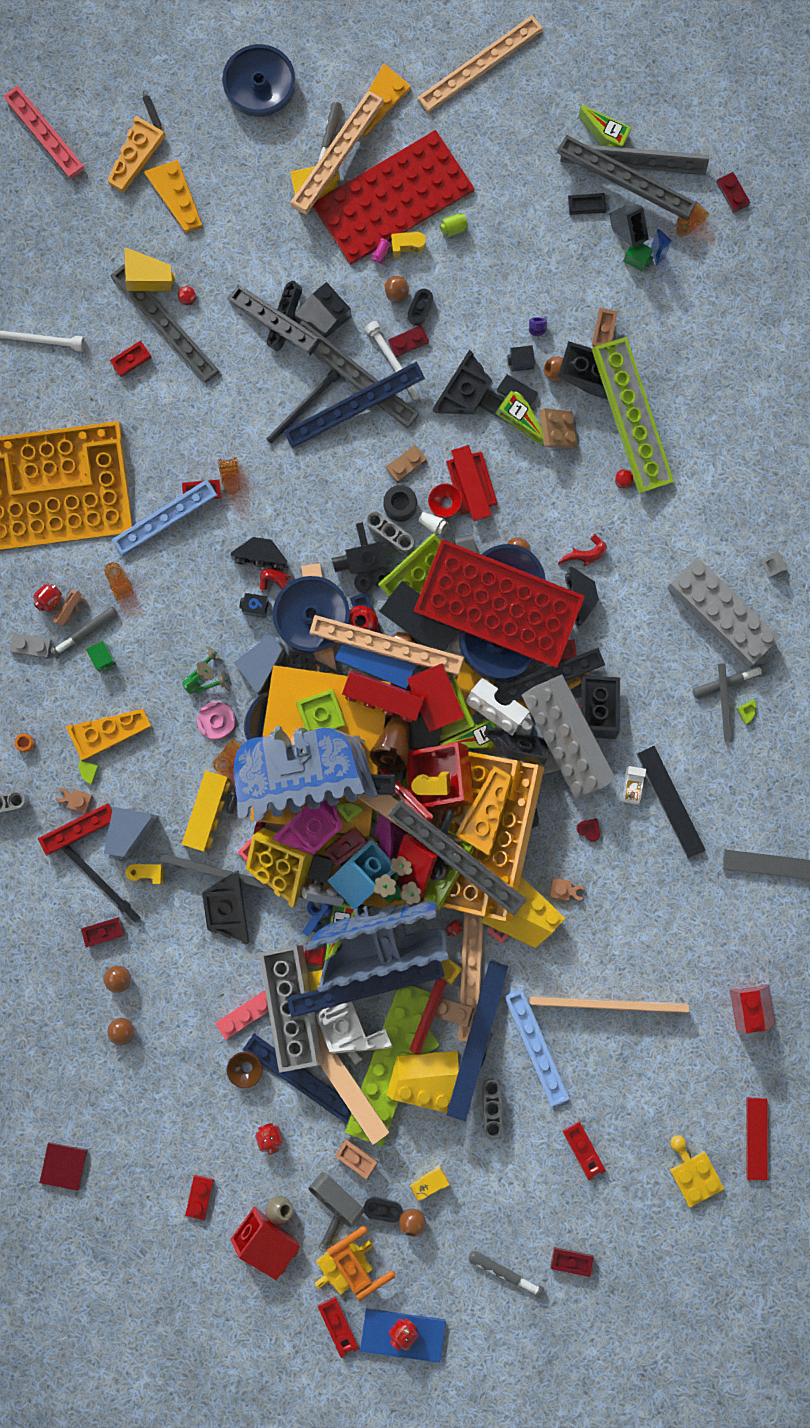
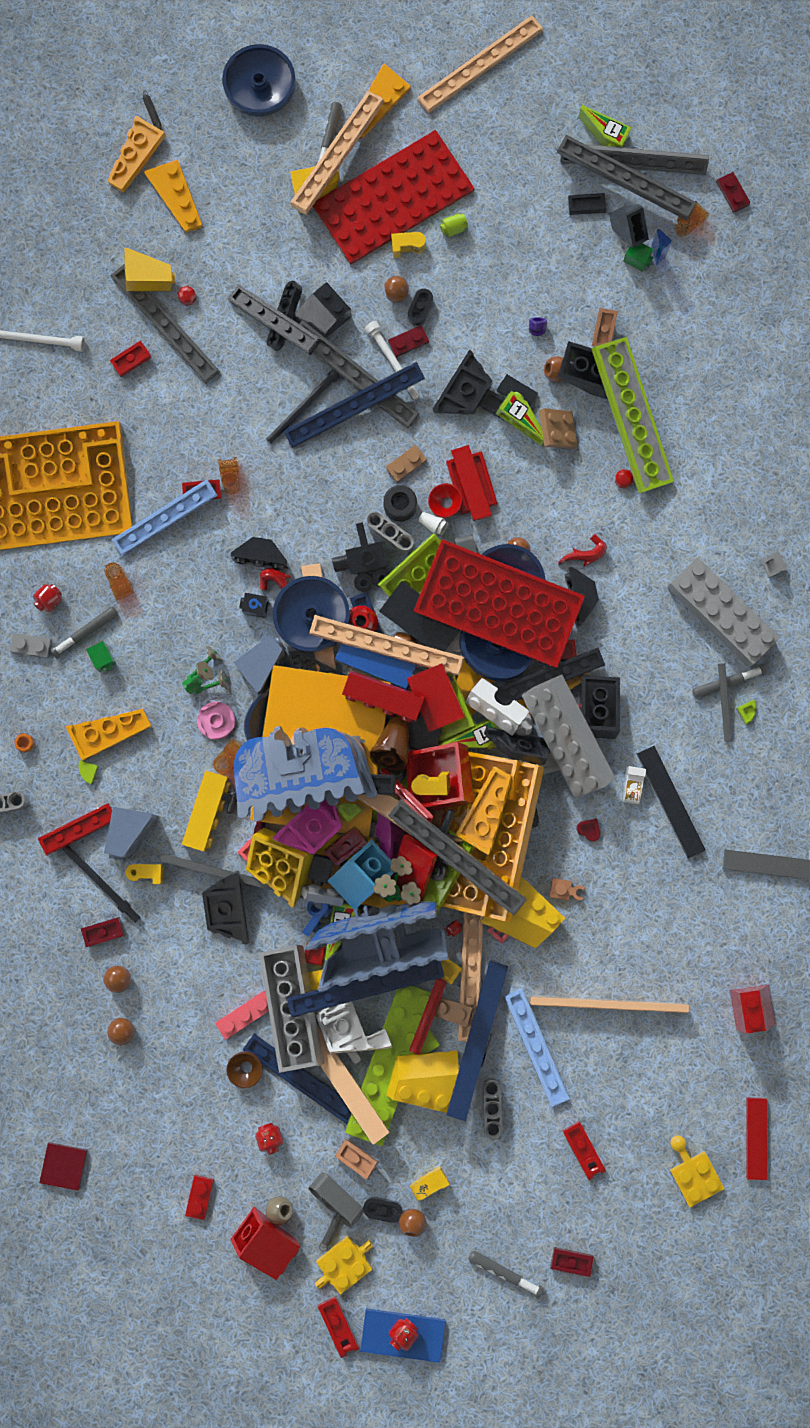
(44, 132): coral plate -> none
(64, 613): nougat plate -> none
(77, 800): nougat plate -> none
(321, 711): lime tile -> none
(352, 1268): orange plate -> none
(381, 251): dark pink pin -> none
(521, 358): black brick -> none

